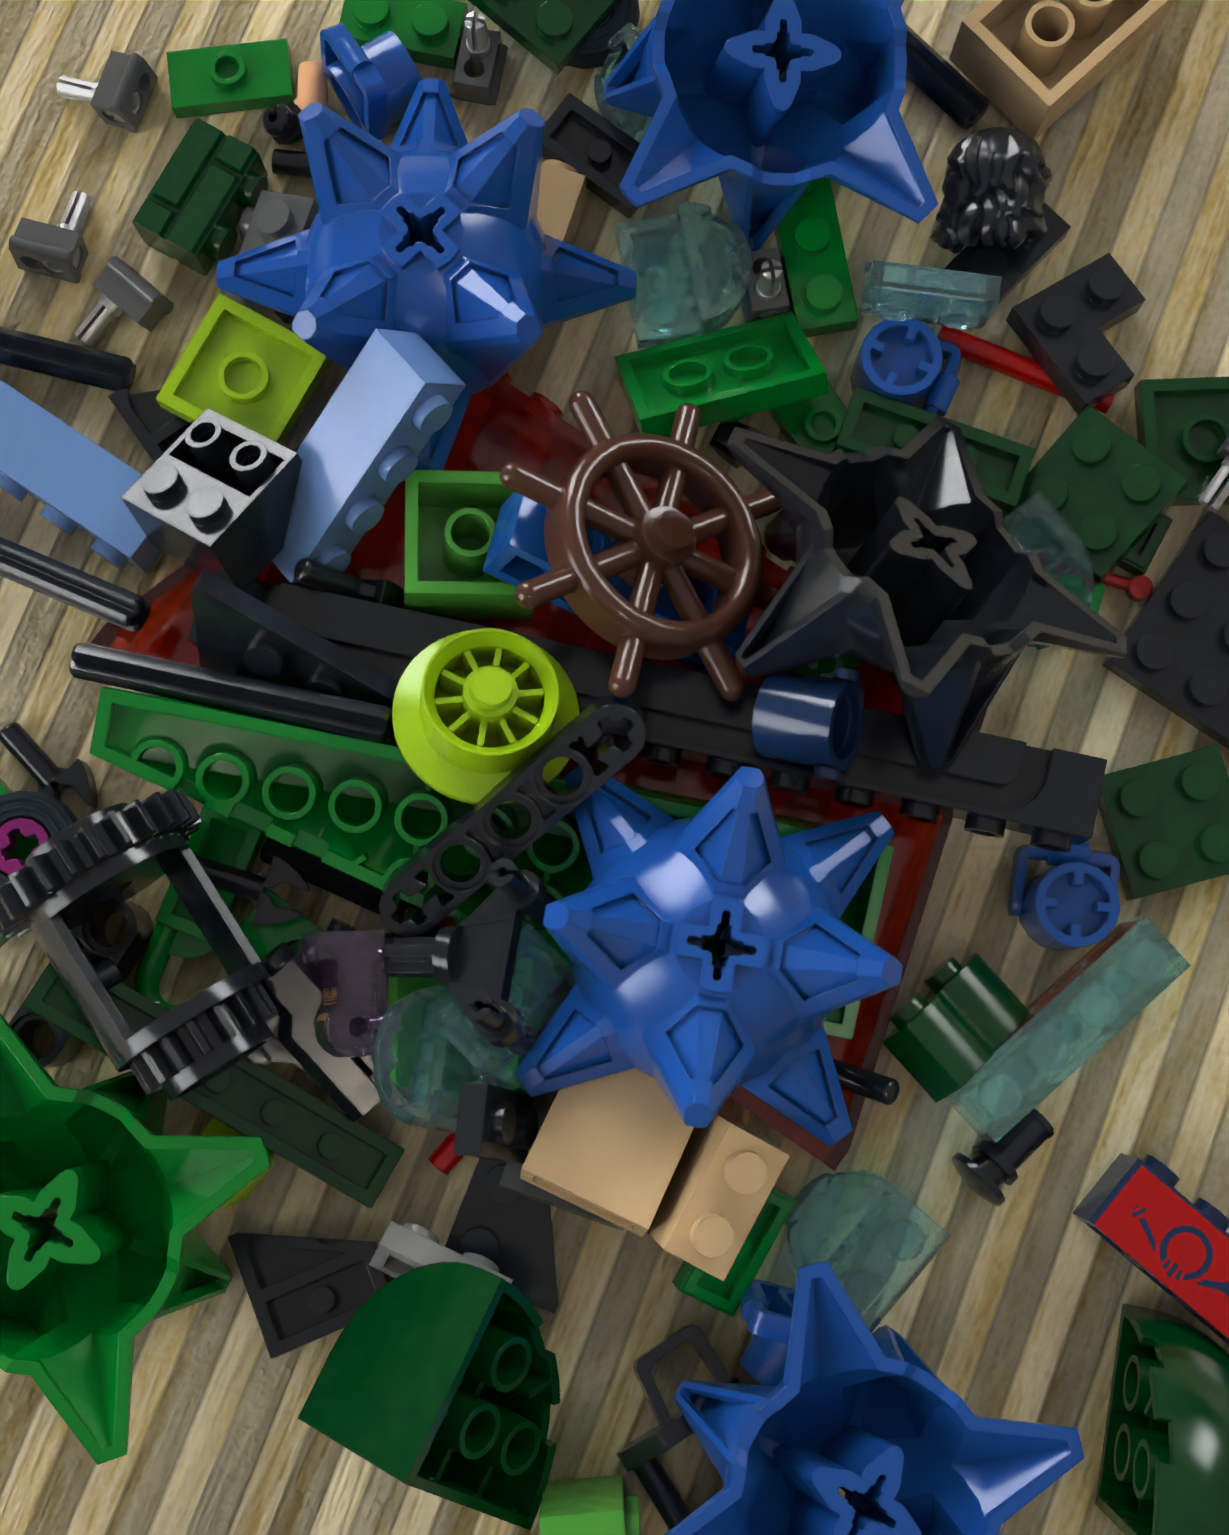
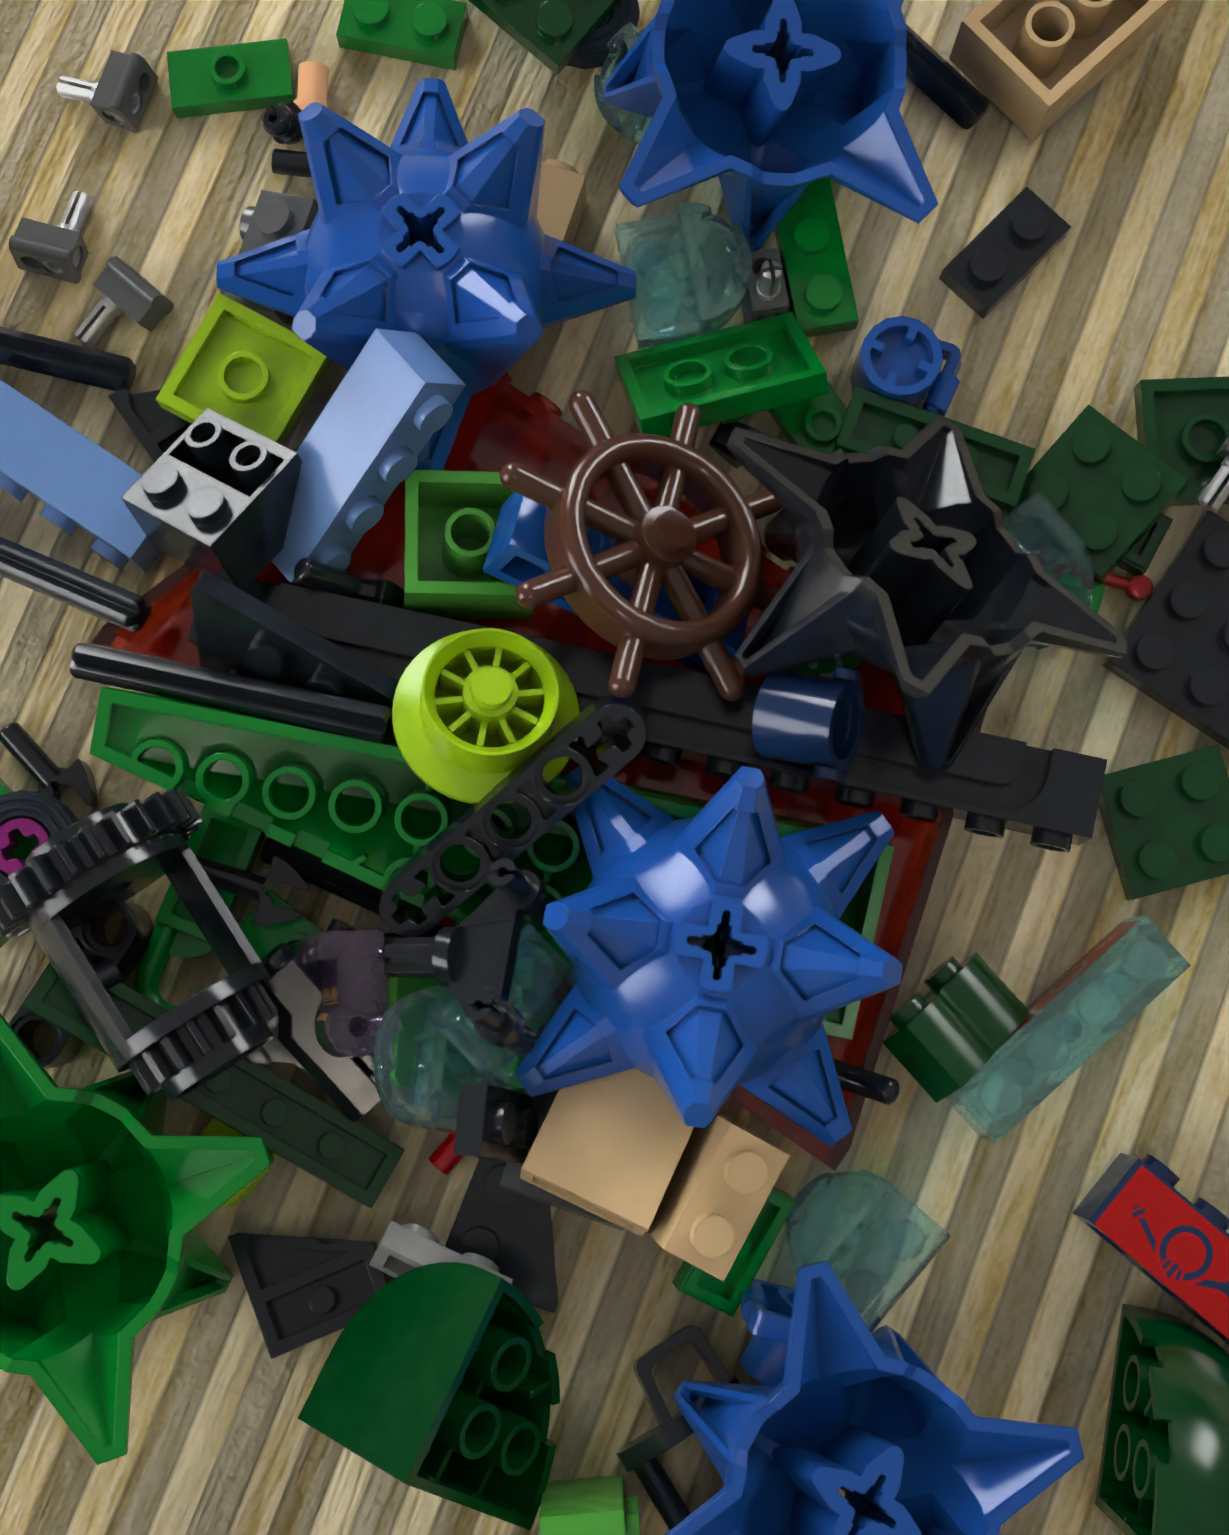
(201, 197): dark green brick -> none
(370, 79): blue piece -> none
(480, 54): dark grey piece -> none
(591, 147): black plate -> none
(929, 295): clear light blue slope -> none
(992, 191): black hair -> none
(998, 1161): black pin -> none
(1006, 362): red bar -> none
(1066, 327): black plate -> none
(1068, 903): blue piece -> none

